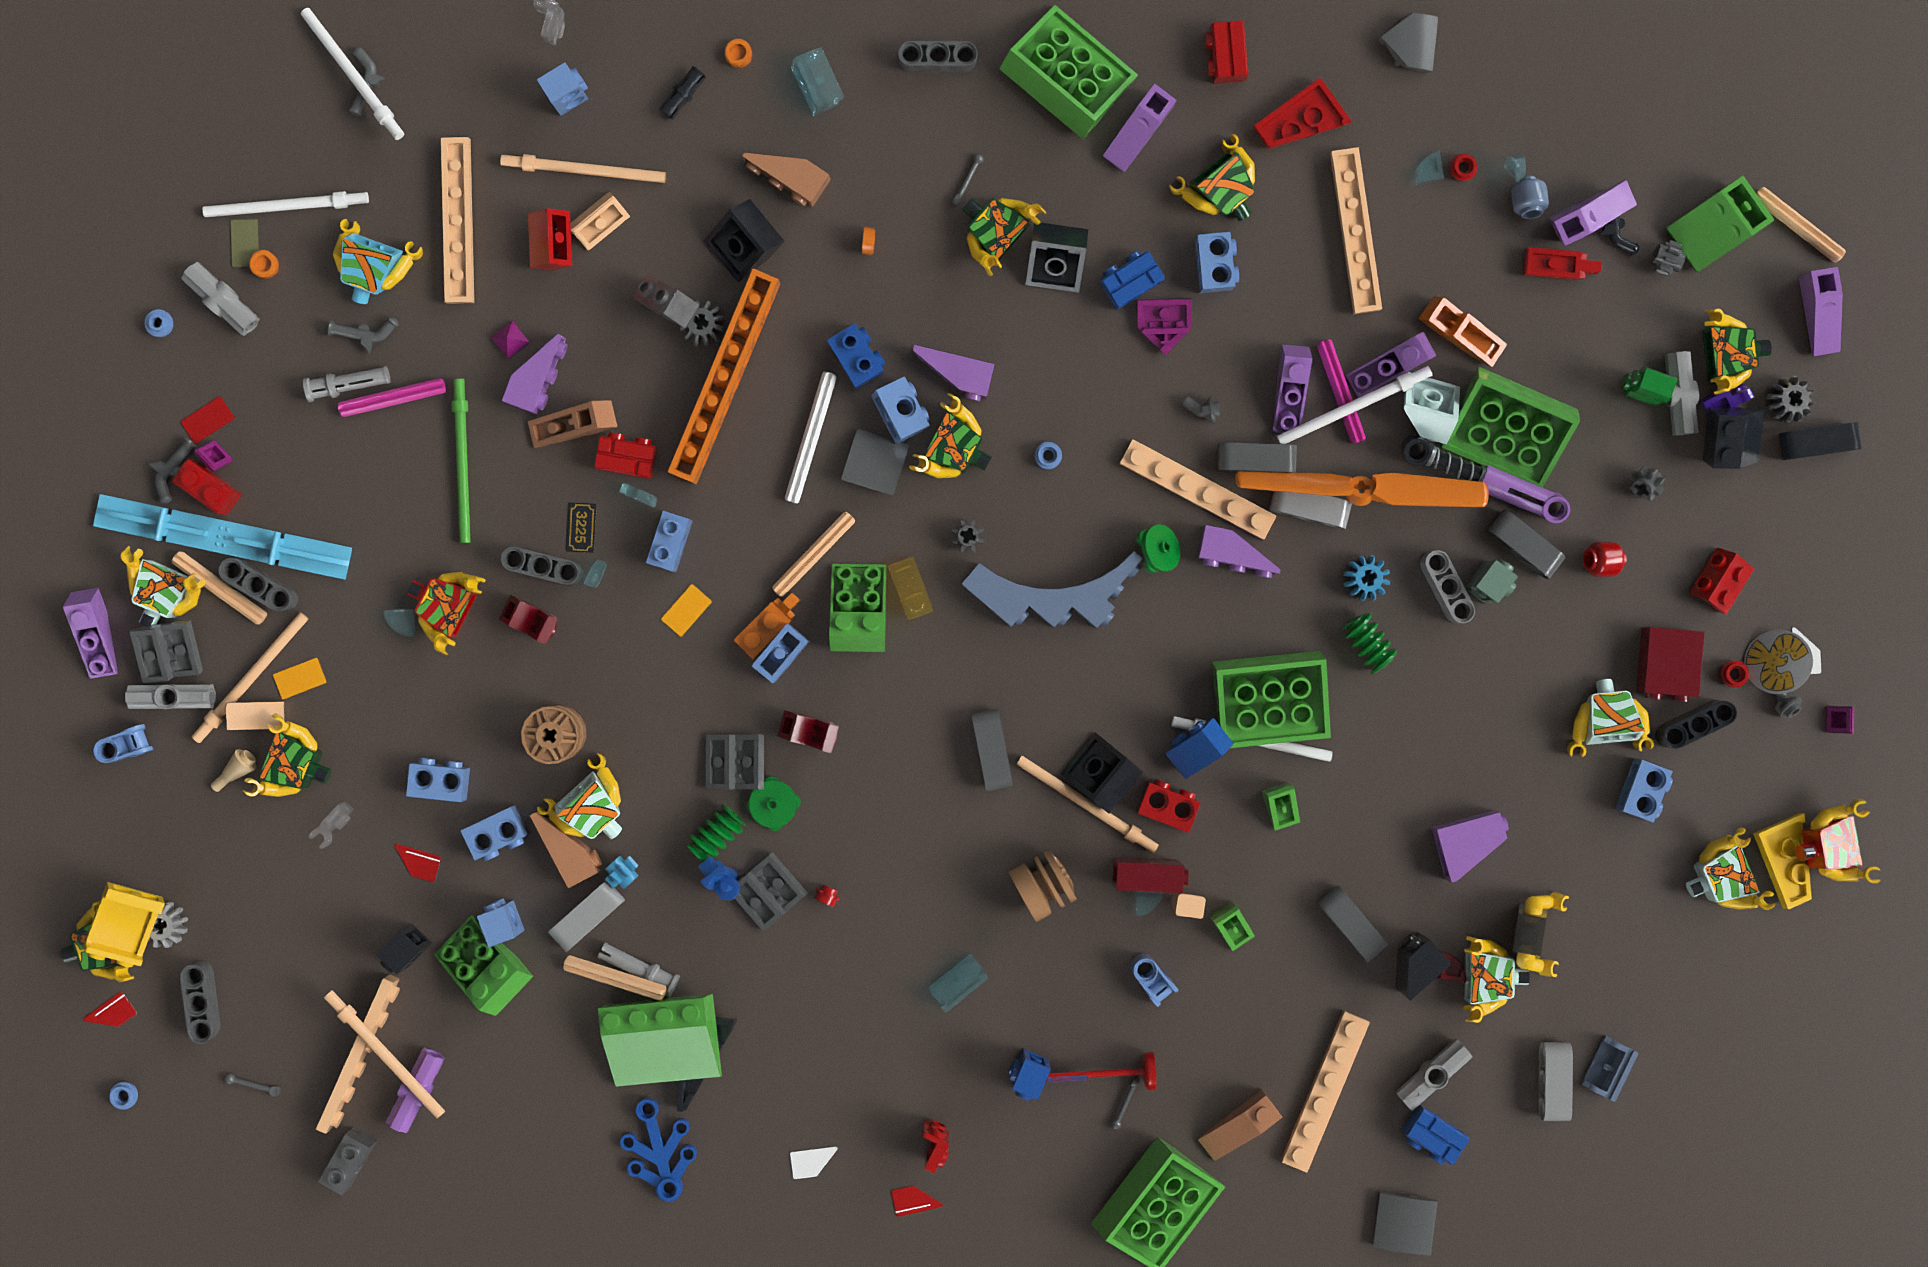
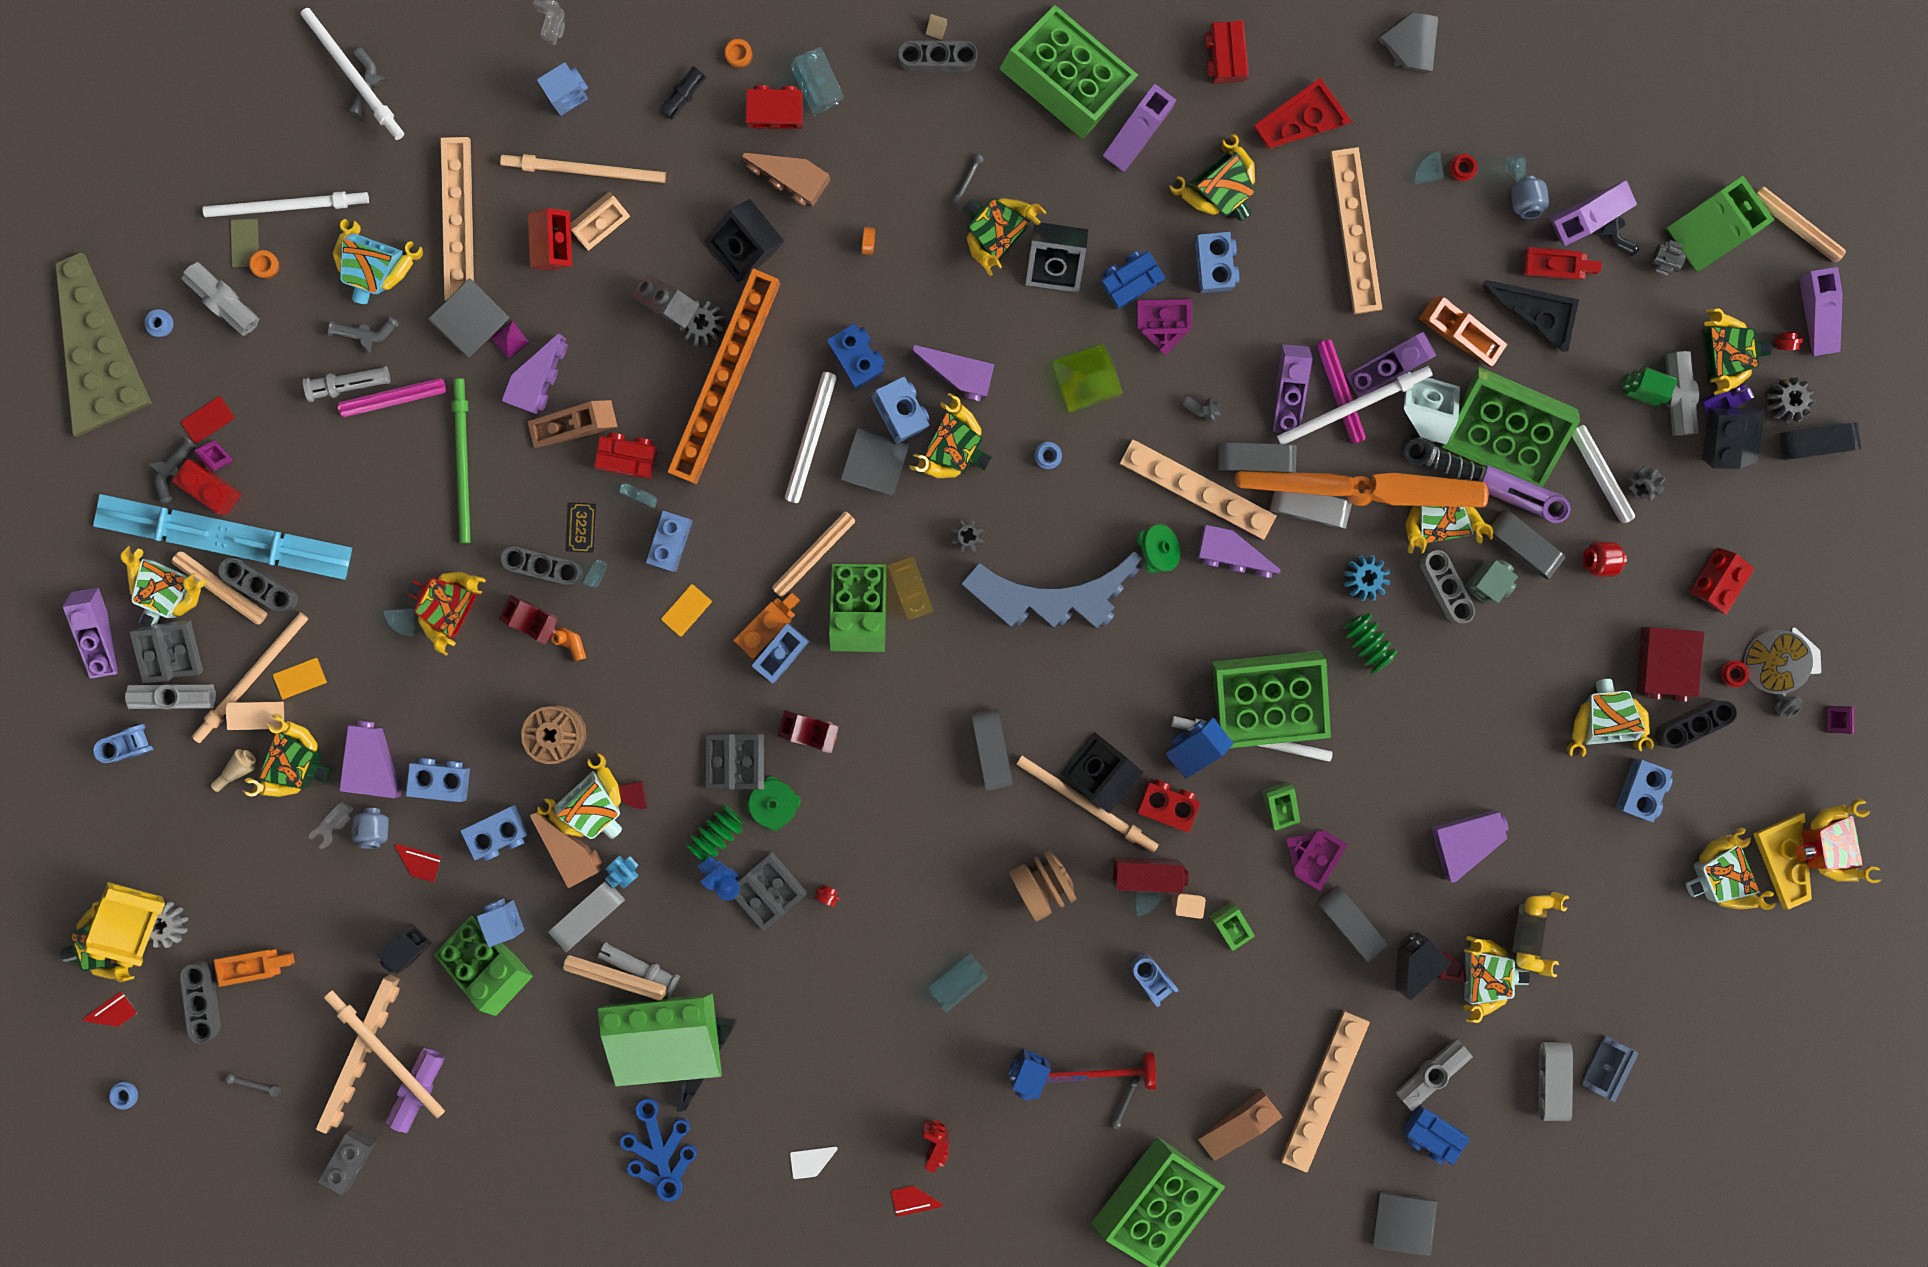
(98, 364): none -> olive wing
(250, 966): none -> orange hinge
(368, 763): none -> medium lavender slope
(370, 828): none -> sand blue head
(468, 318): none -> dark grey slope
(569, 640): none -> orange arm
(633, 795): none -> dark red tile
(774, 108): none -> red brick
(936, 27): none -> tan piece
(1087, 378): none -> clear neon green slope
(1315, 856): none -> magenta slope
(1441, 523): none -> torso
(1544, 312): none -> black wing
(1603, 474): none -> white axle
(1788, 341): none -> red plate

